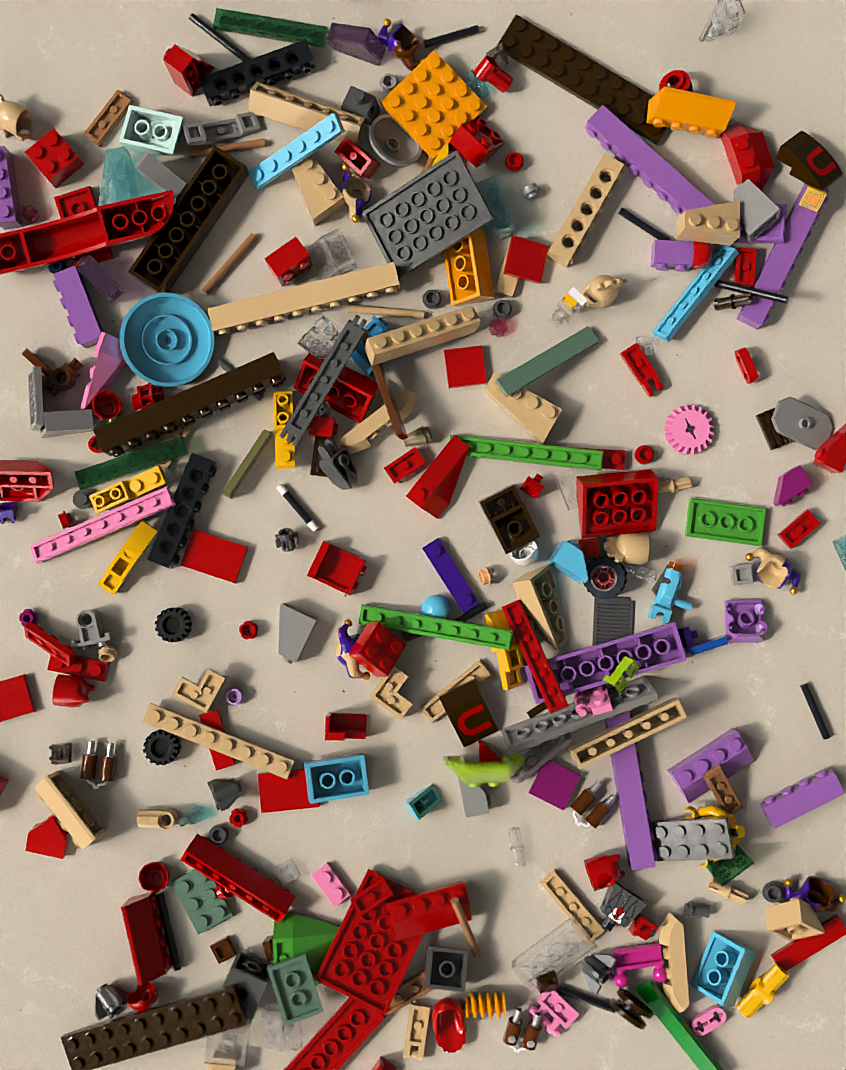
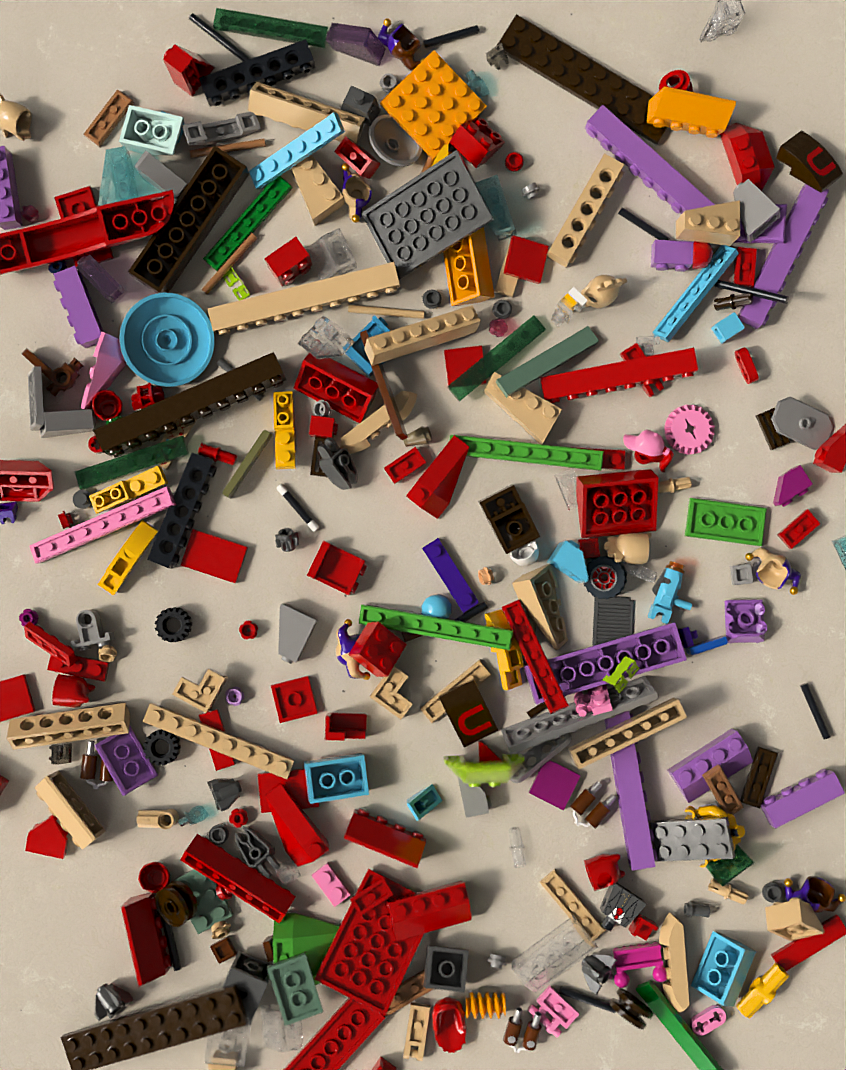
(54, 158): red brick -> none
(68, 726): none -> tan brick
(126, 761): none -> medium lavender tile
(143, 997): red hair -> none
(176, 903): none -> dark brown wheel
(217, 454): none -> red axle
(220, 930): none -> tan plate
(240, 289): none -> lime piece
(247, 222): none -> green tile
(256, 851): none -> dark grey hinge
(294, 699): none -> red tile
(298, 833): none -> red wedge
(324, 380): dark grey hinge -> none
(385, 837): none -> red slope
(465, 926): medium nougat bar -> none
(489, 71): red piece -> none
(496, 358): none -> clear green tile
(497, 961): none -> light grey plate
(532, 486): red tile -> none
(547, 982): dark brown plate -> none
(619, 374): none -> red brick
(650, 445): none -> bright pink hair
(727, 327): none -> medium azure panel
(758, 777): none -> dark brown tile
(812, 198): tile -> none

